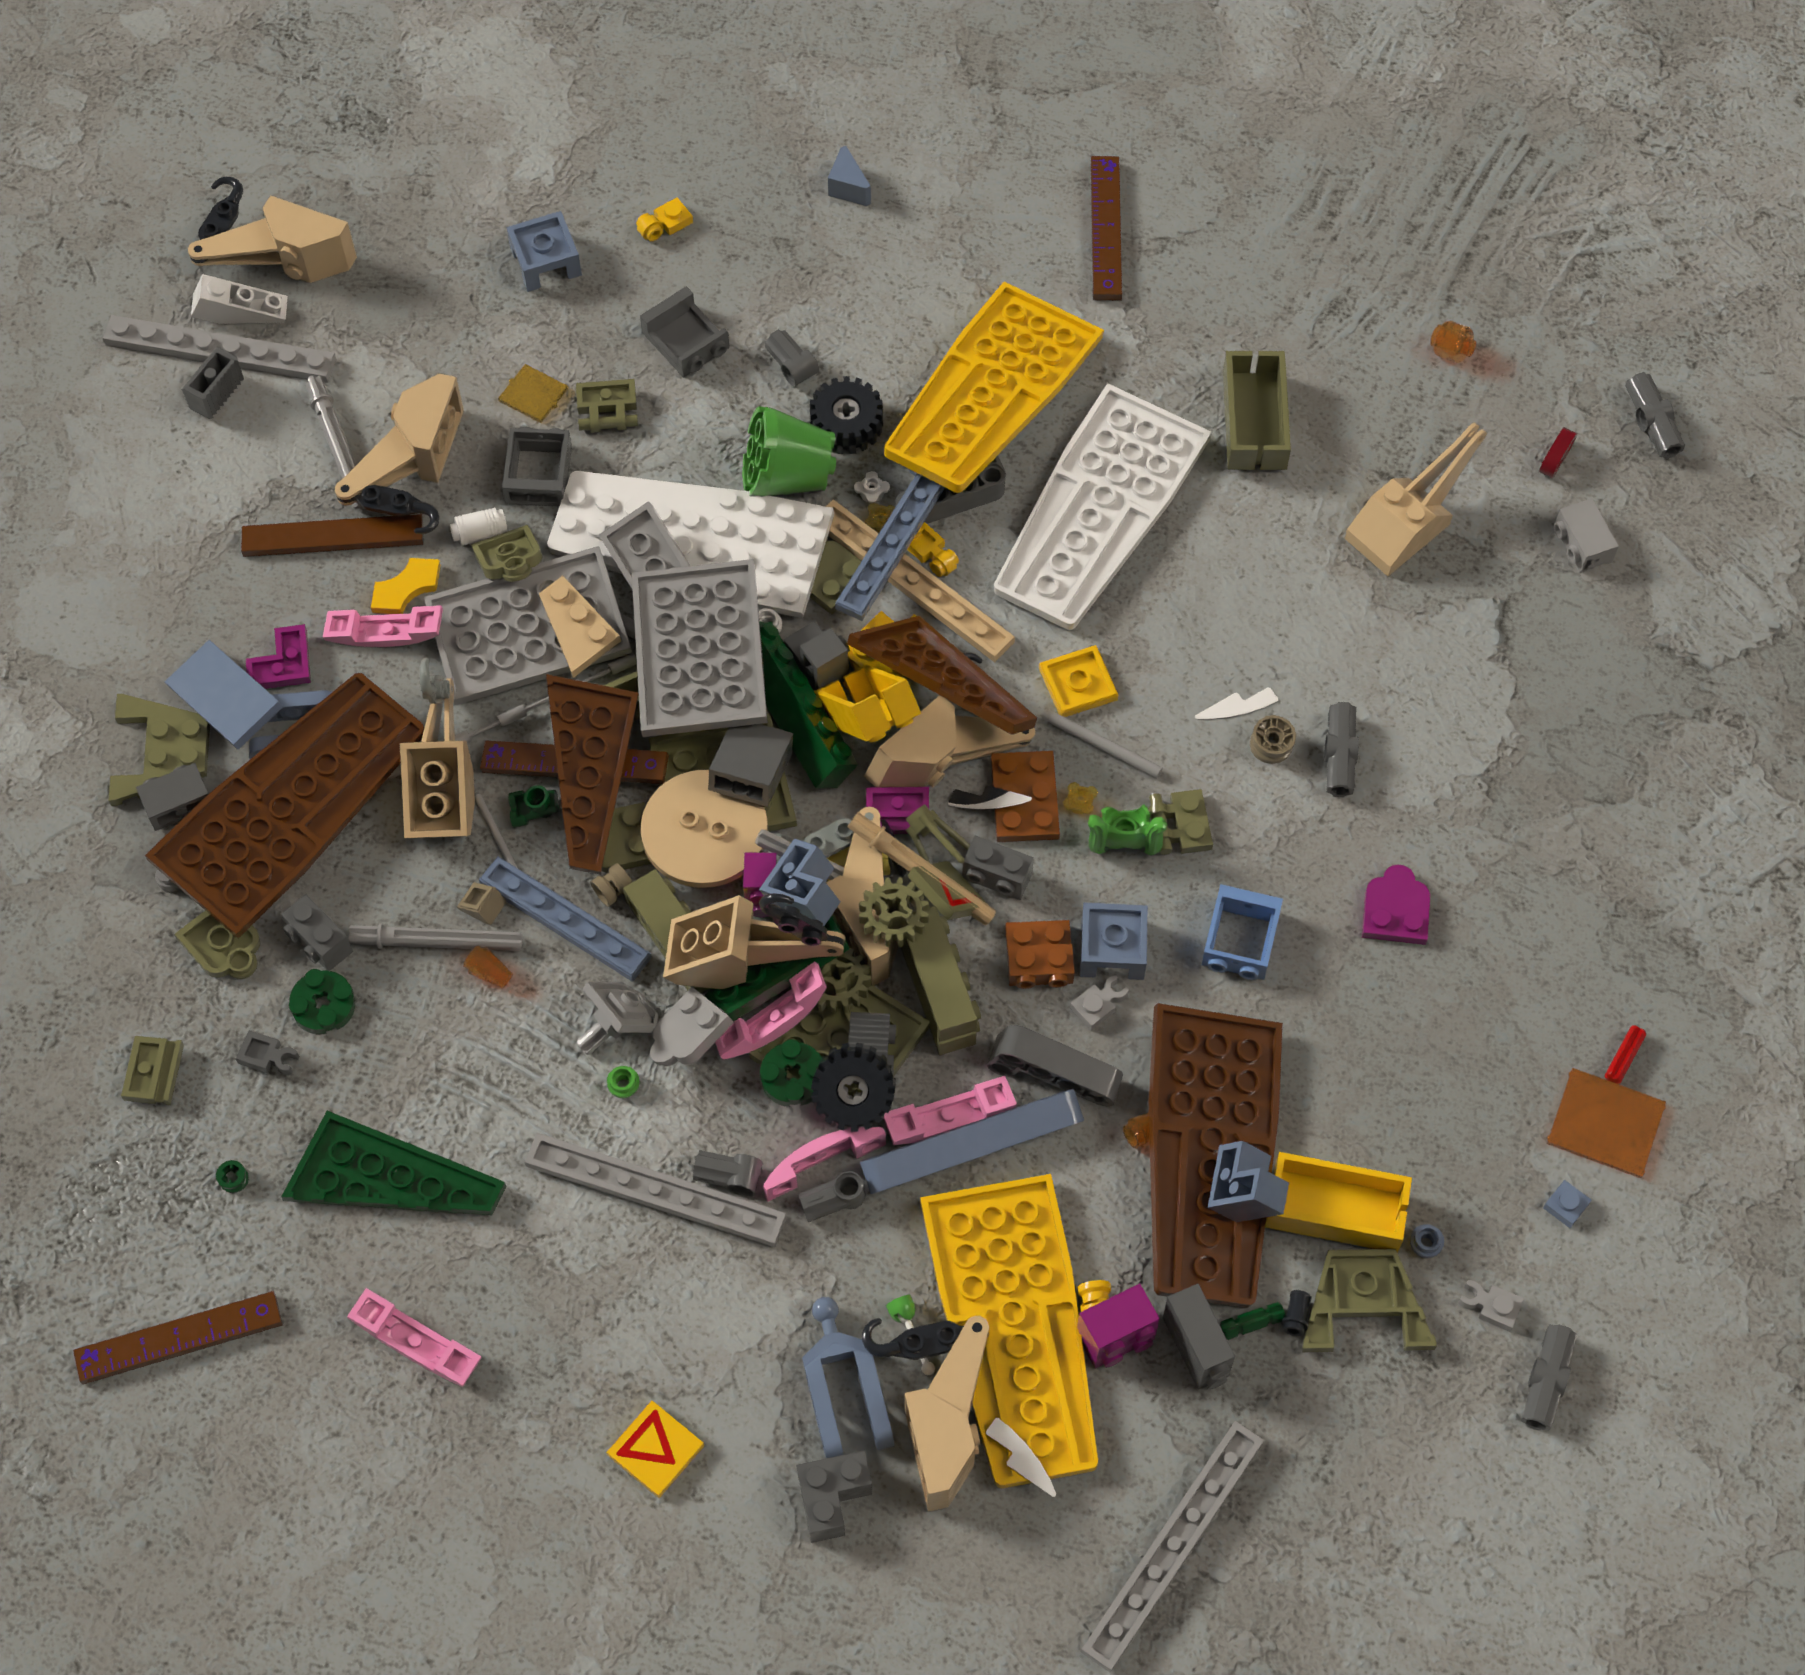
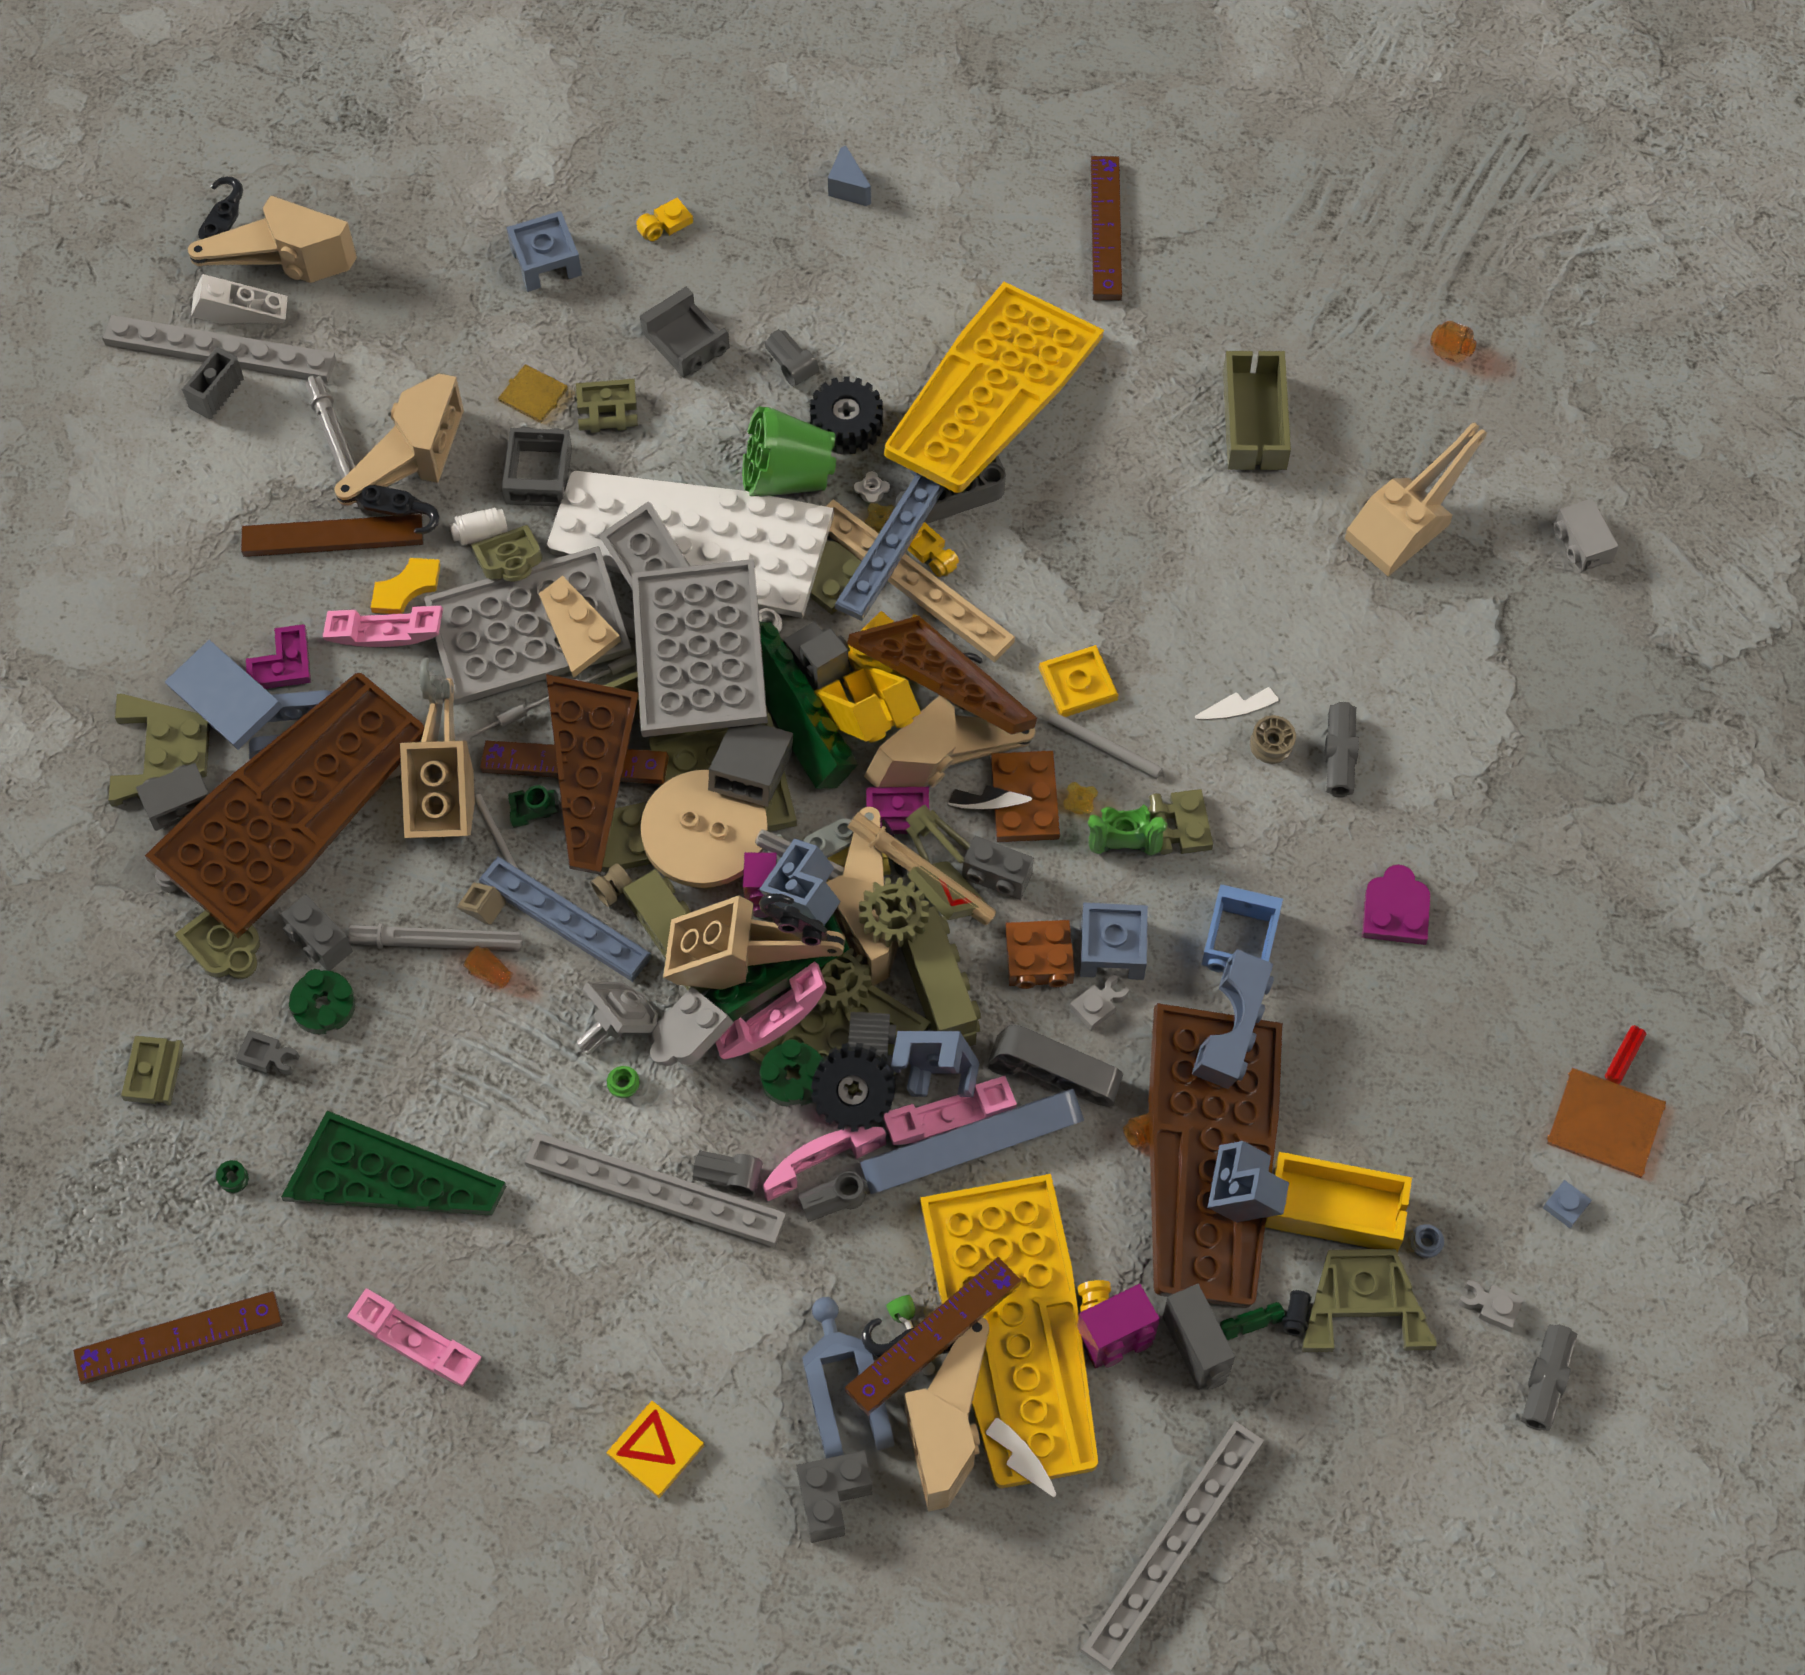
(932, 1336): none -> reddish brown tile
(935, 1054): none -> sand blue panel
(1098, 505): white wing -> none
(1244, 983): none -> sand blue arch
(1558, 452): dark red beam -> none
(1655, 415): dark grey piece -> none

